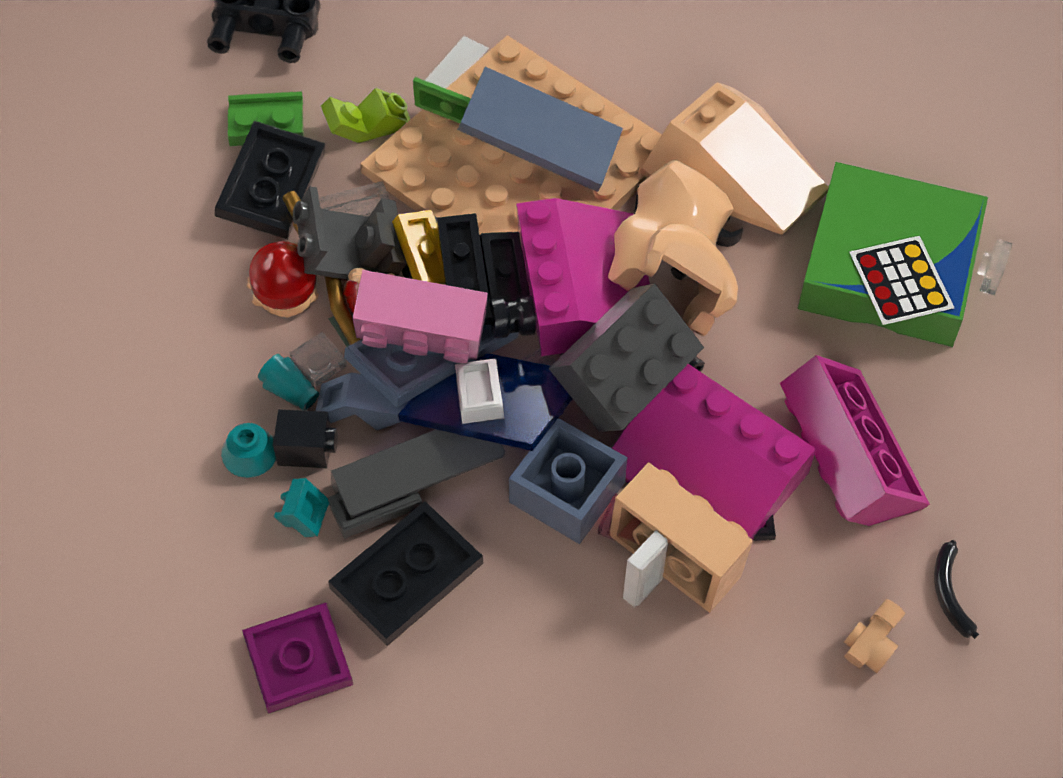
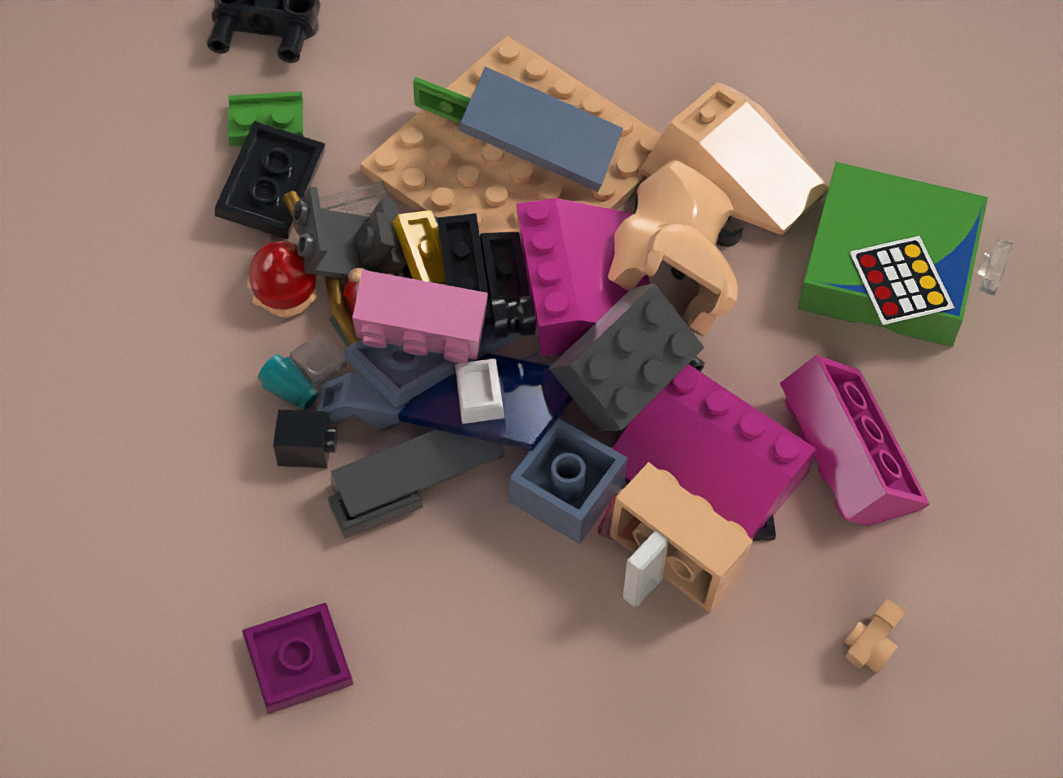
(248, 451): teal cone -> none
(303, 508): teal tile -> none
(373, 118): lime slope -> none
(406, 572): black plate -> none
(457, 62): white sticker -> none
(946, 594): black piece -> none

